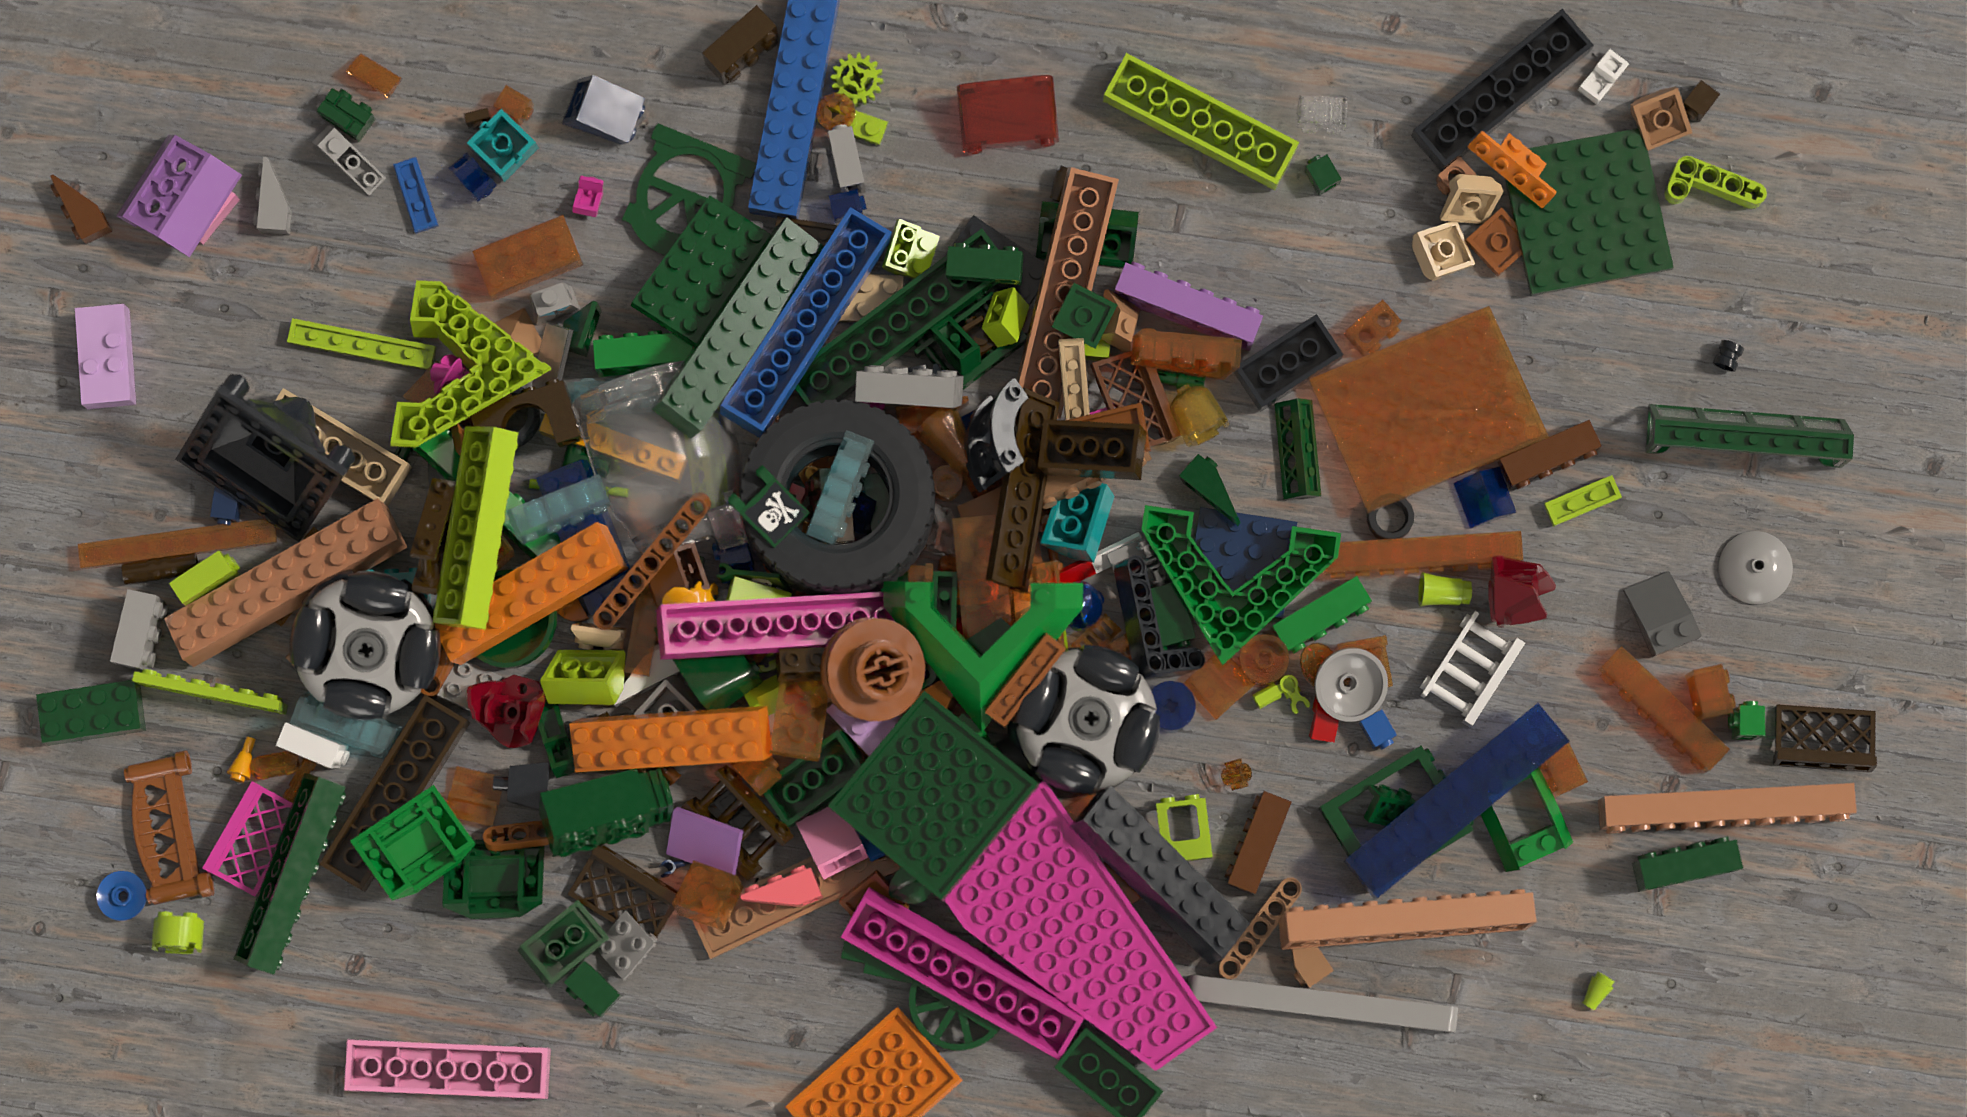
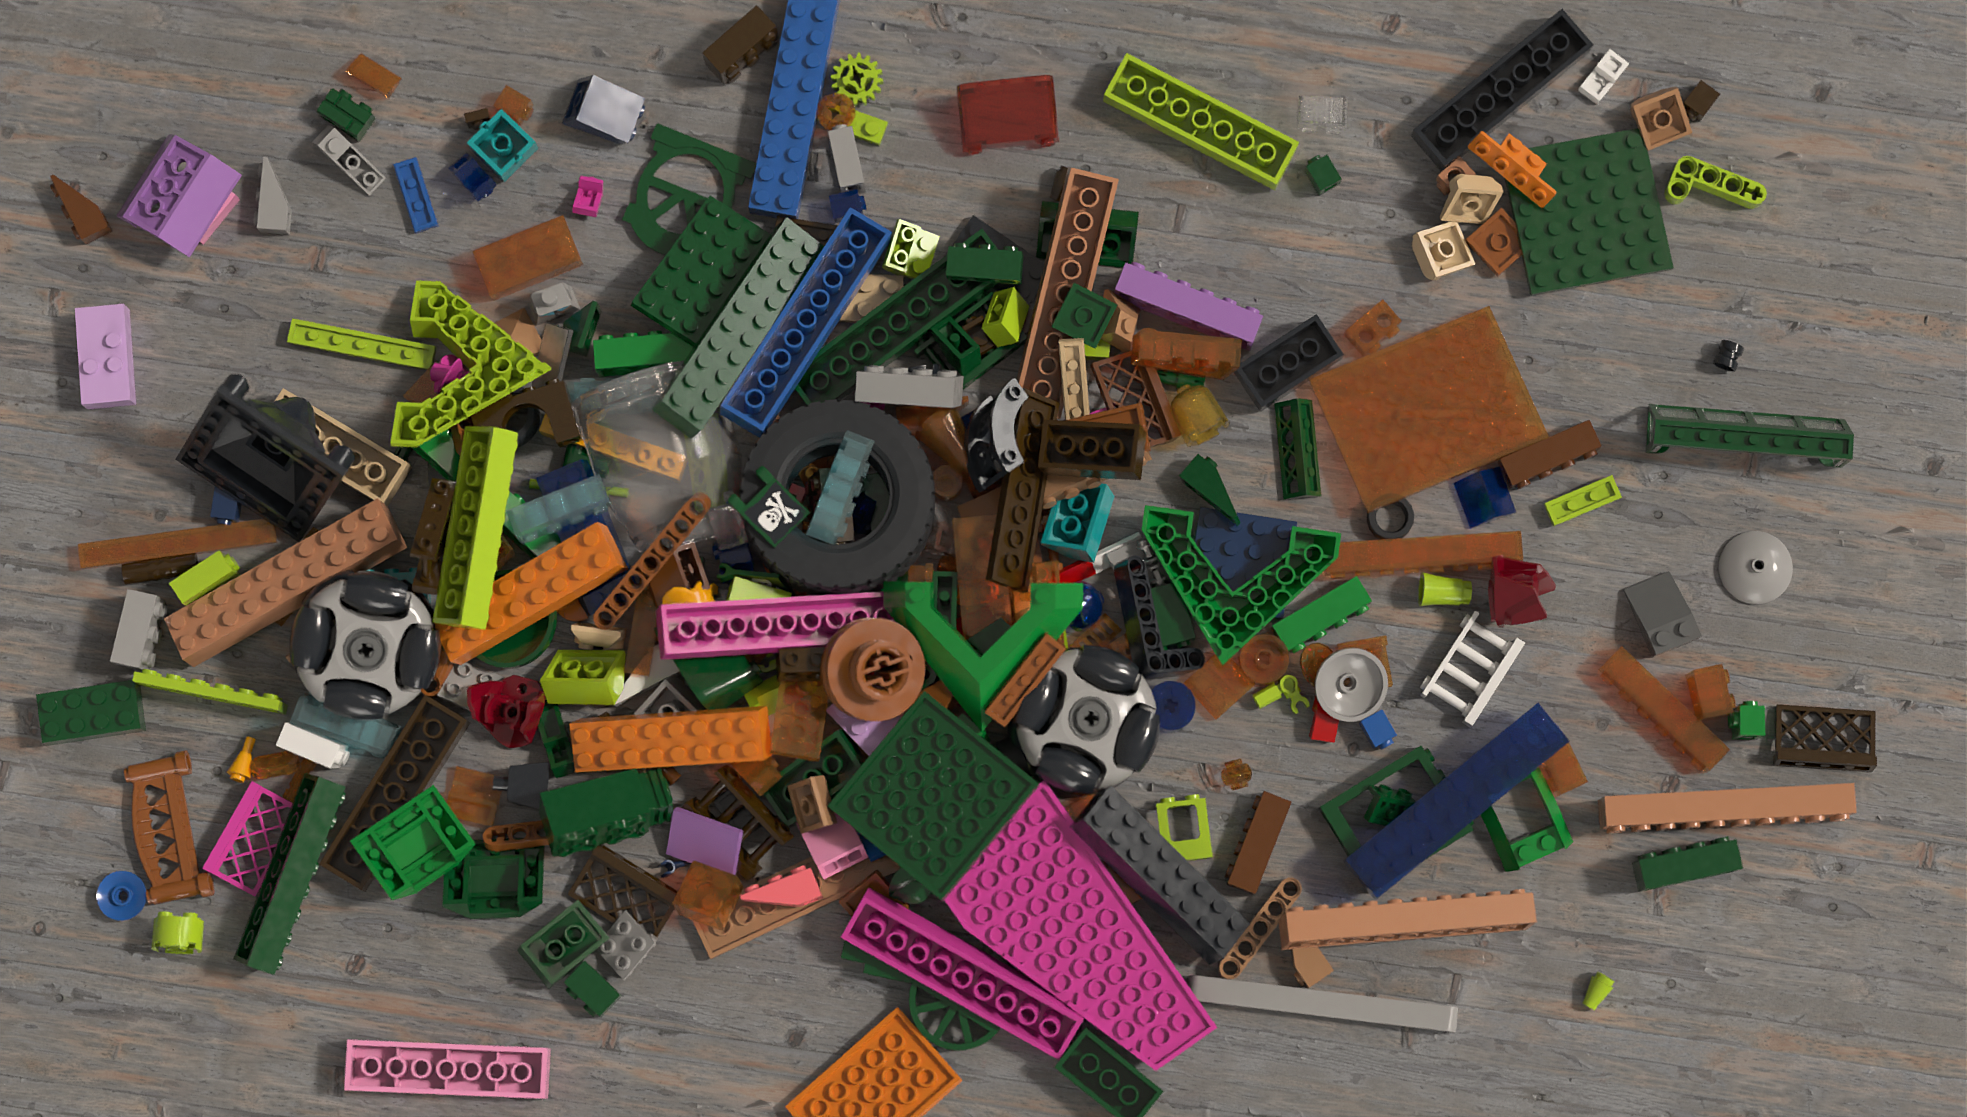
(811, 803): none -> medium nougat slope

